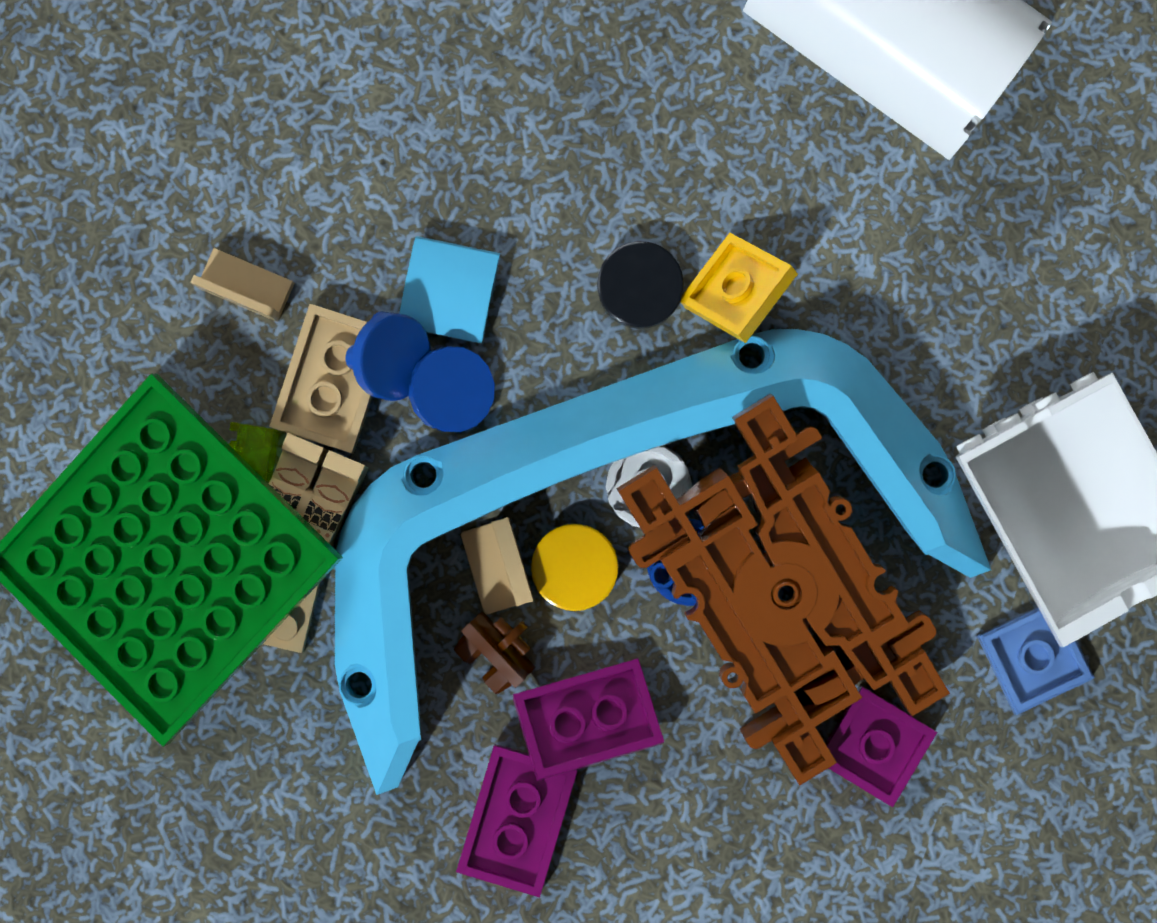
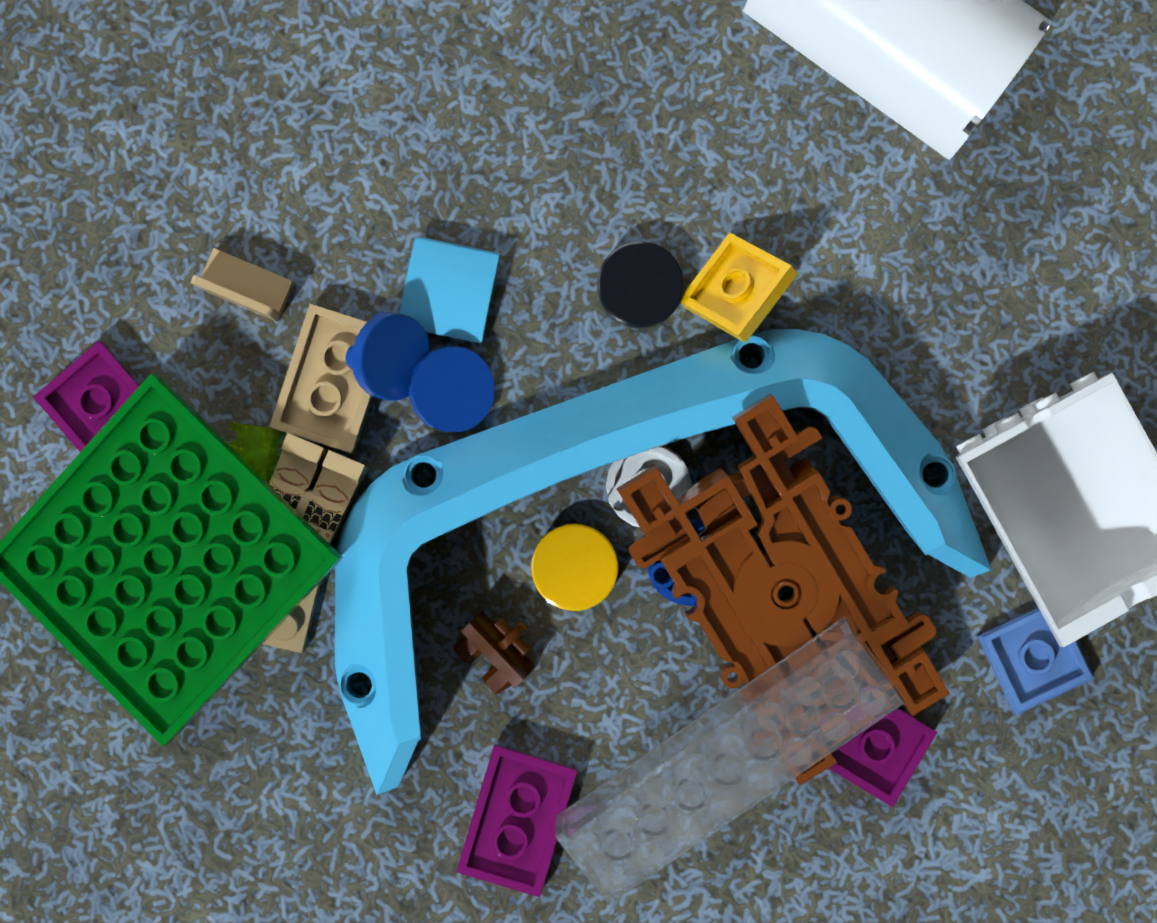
(87, 394): none -> magenta plate
(497, 566): tan panel -> none
(587, 719): magenta plate -> none
(727, 760): none -> clear brick

